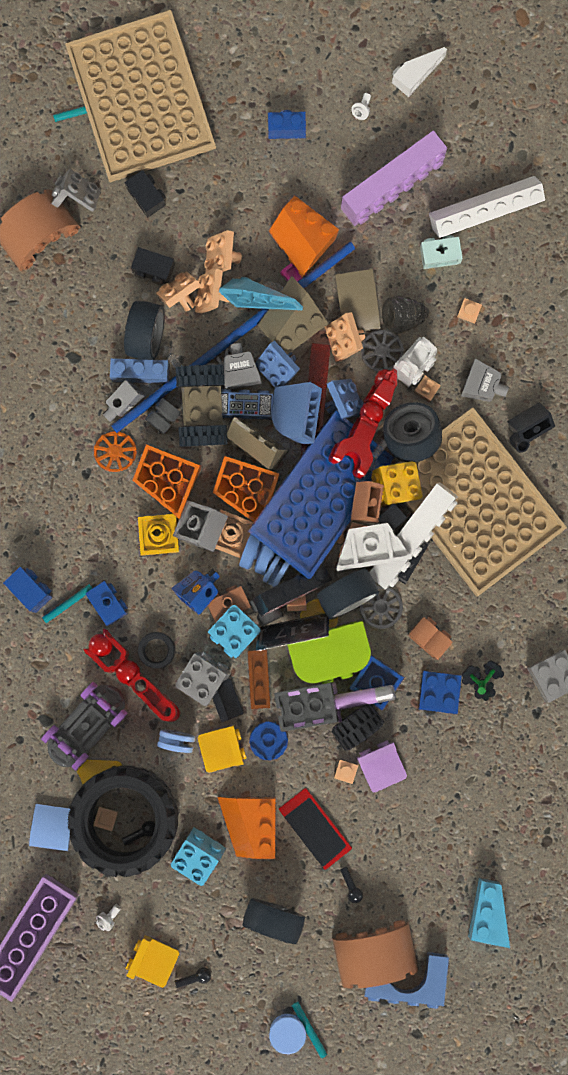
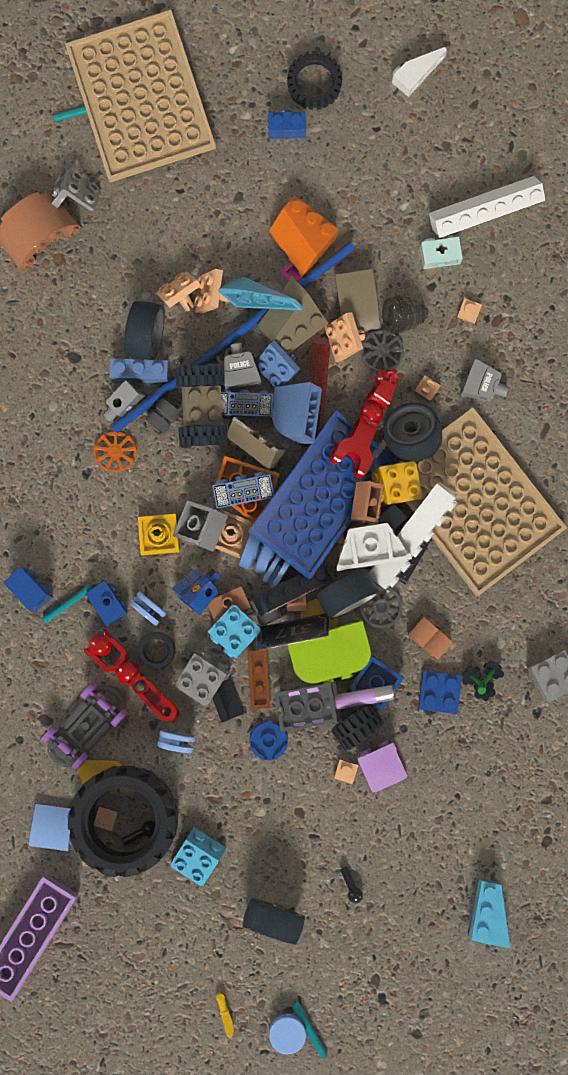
(105, 921): white plate -> none
(145, 193): black brick -> none
(146, 607): none -> light blue head
(152, 266): black brick -> none
(152, 961): yellow bracket -> none
(166, 478): orange wedge -> none
(202, 976): black bar -> none
(220, 252): light nougat plate -> none
(221, 749): yellow bracket -> none
(225, 1015): none -> yellow piece
(243, 490): none -> brick
(251, 825): orange wedge -> none
(315, 829): black sticker -> none
(316, 59): none -> black tyre
(344, 398): medium blue plate -> none
(361, 110): white plate -> none
(375, 957): nougat cylinder -> none
(394, 178): lavender brick -> none
(416, 360): white brick -> none
(429, 991): medium blue arch -> none
(529, 426): black hinge -> none

